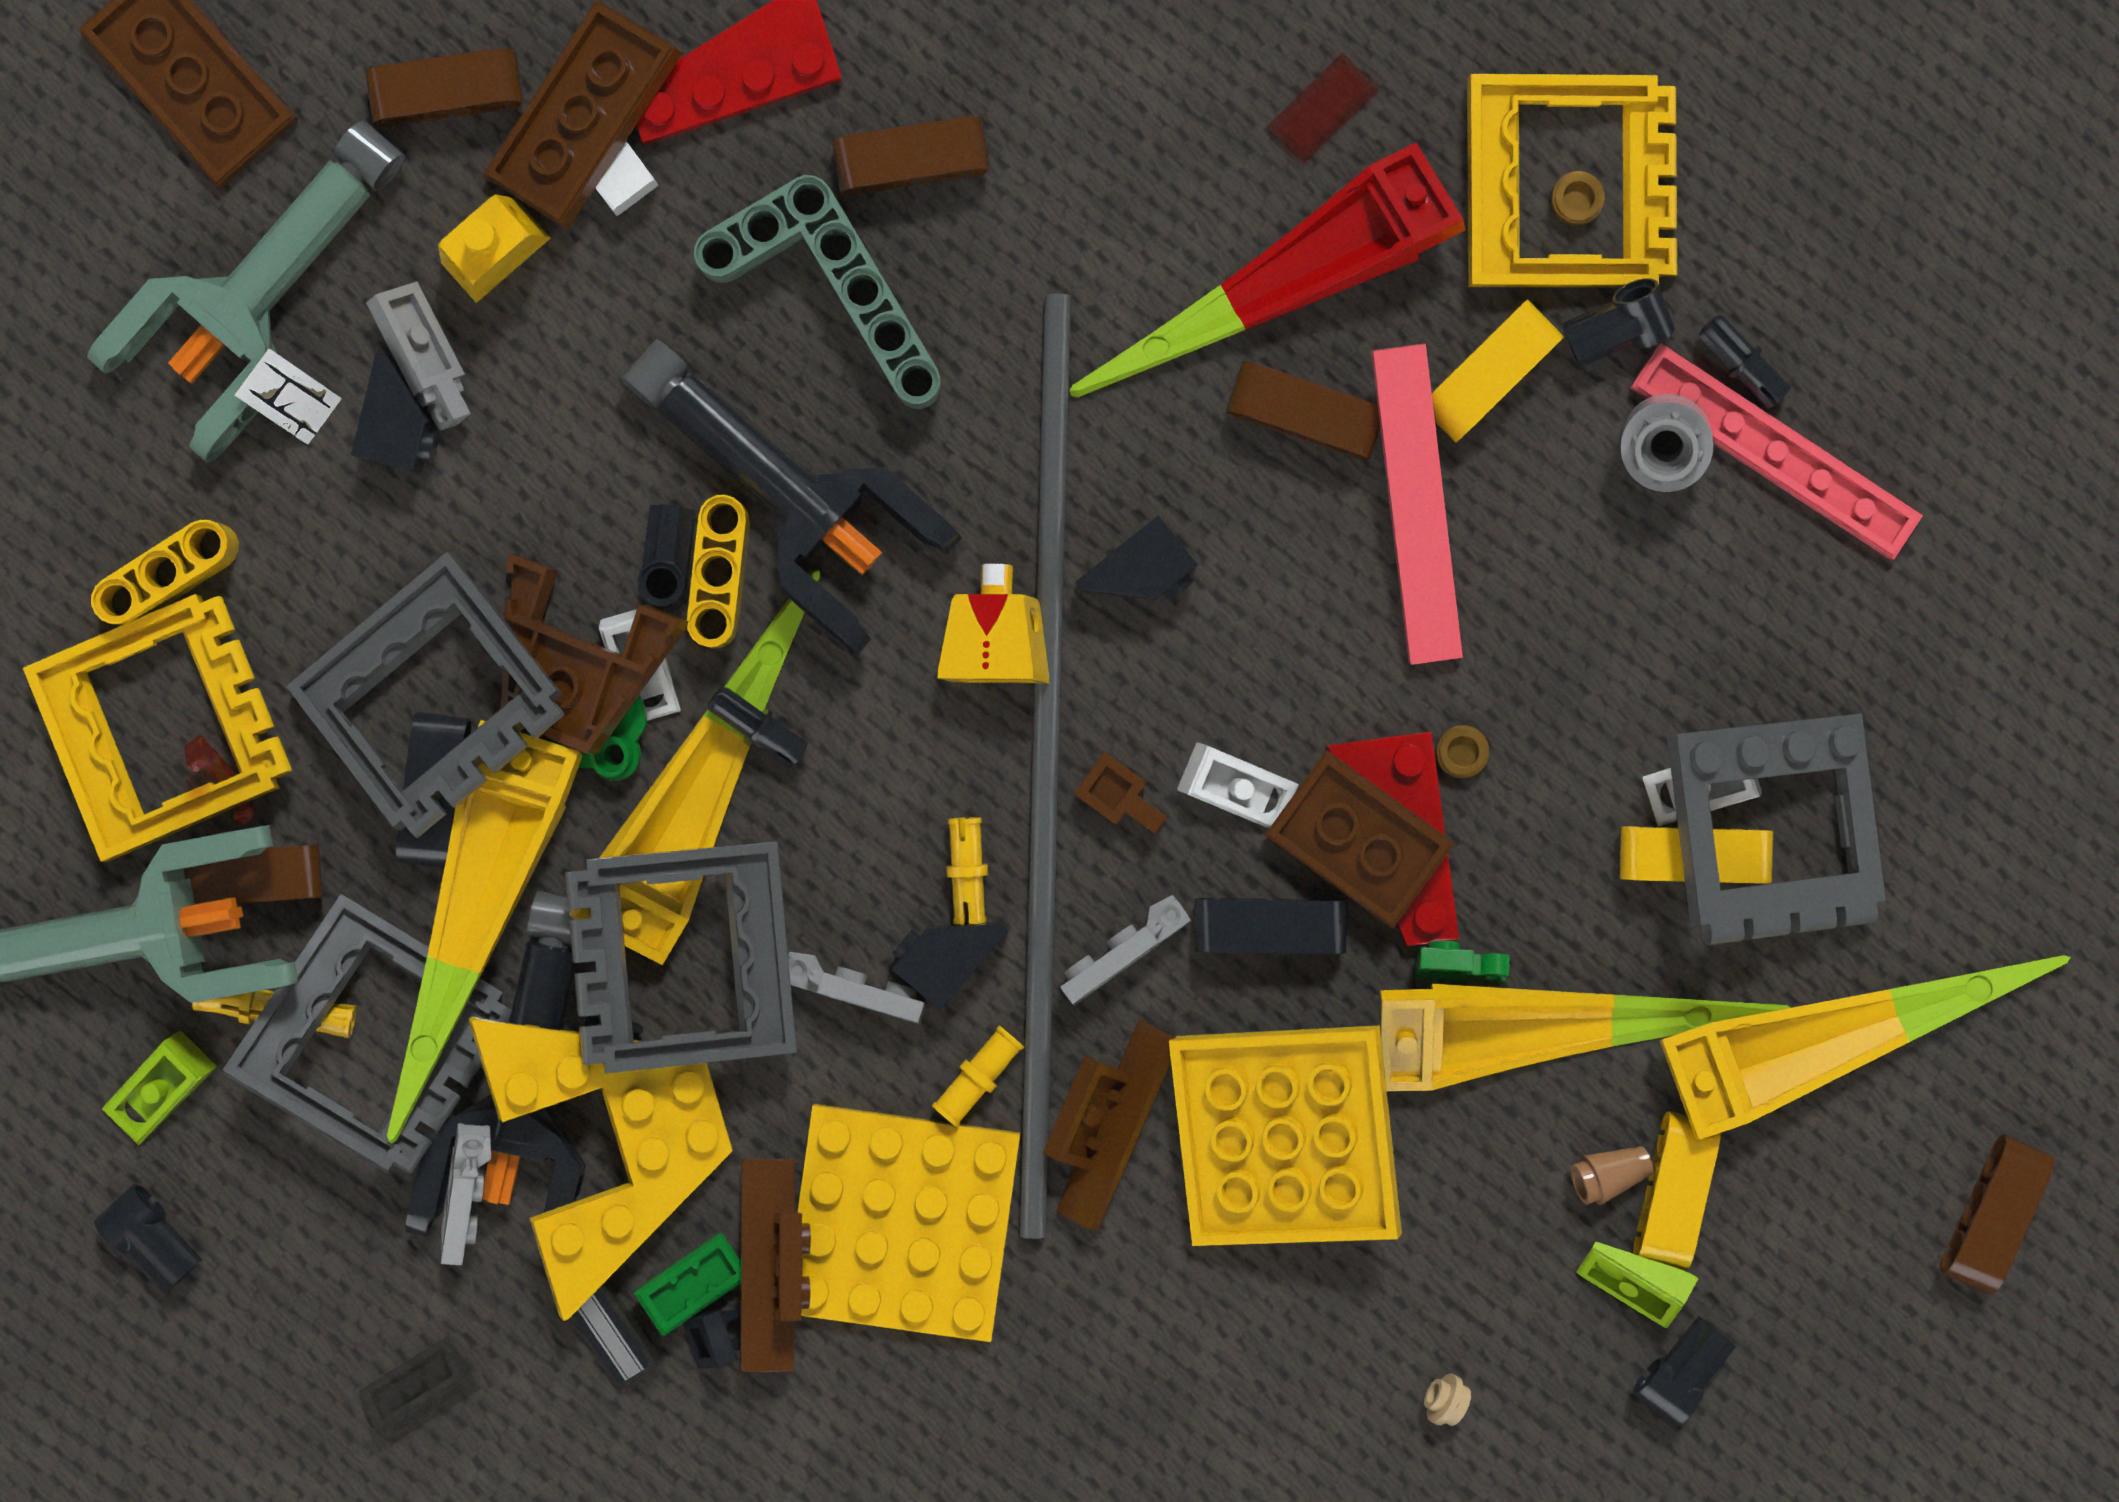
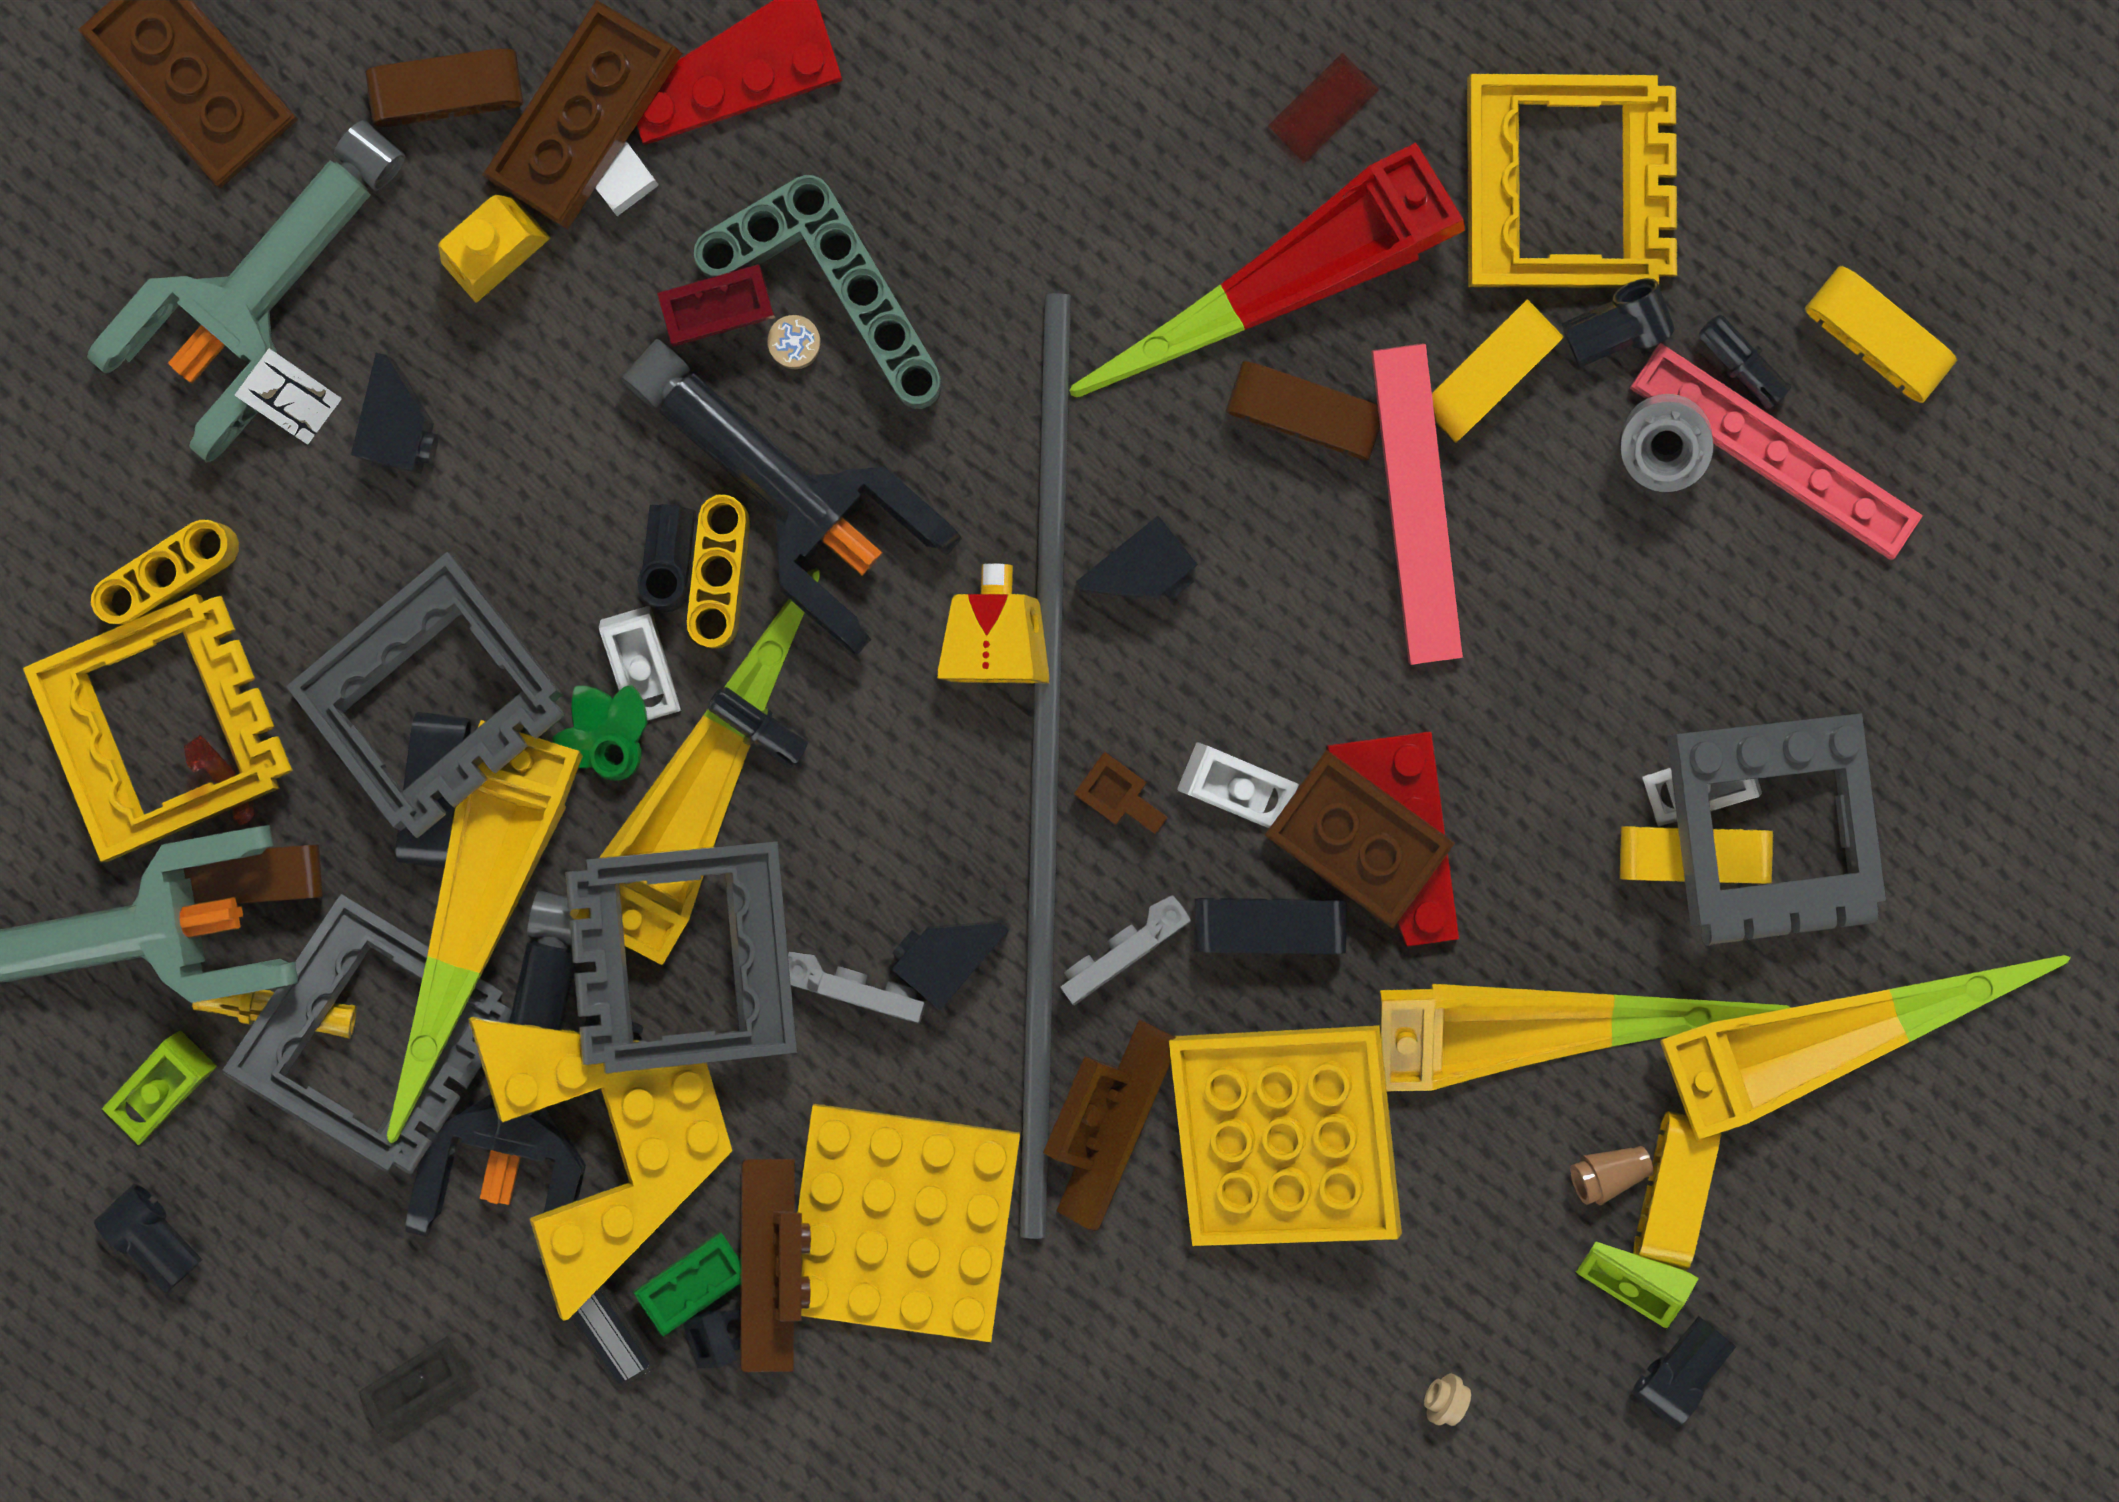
(421, 352): light grey hinge -> none
(464, 1186): light grey hinge -> none
(594, 680): reddish brown wing -> none
(716, 305): none -> dark red tile
(794, 342): none -> tan tile
(910, 153): reddish brown beam -> none
(967, 870): yellow pin -> none
(977, 1076): yellow pin -> none
(1448, 963): green plate -> none
(1462, 751): pearl gold tile -> none
(1577, 198): pearl gold tile -> none
(1882, 332): none -> yellow beam
(1999, 1216): reddish brown beam -> none

